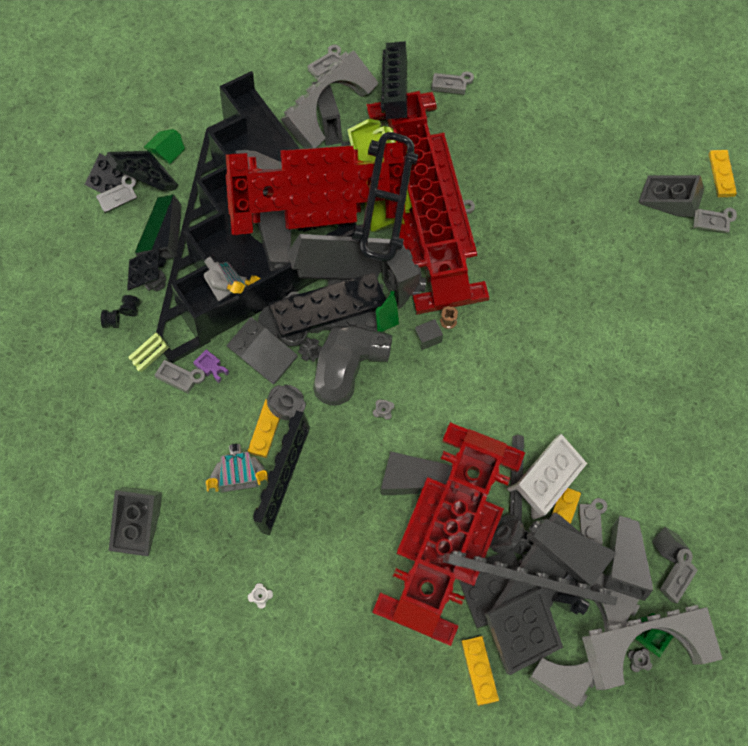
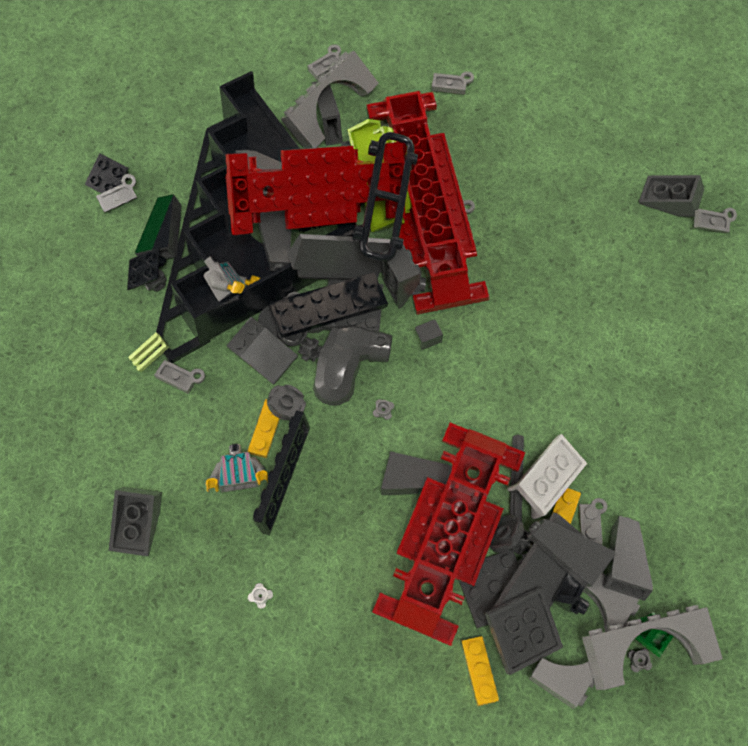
(110, 318): black wheel -> none
(129, 305): black wheel -> none
(143, 167): black plate -> none
(166, 145): green slope -> none
(210, 365): medium lavender plate -> none
(387, 314): green slope -> none
(394, 80): black brick -> none
(451, 314): medium nougat bush -> none
(521, 575): dark grey plate -> none
(669, 544): dark grey panel -> none
(679, 577): light grey hinge -> none
(722, 173): yellow plate -> none

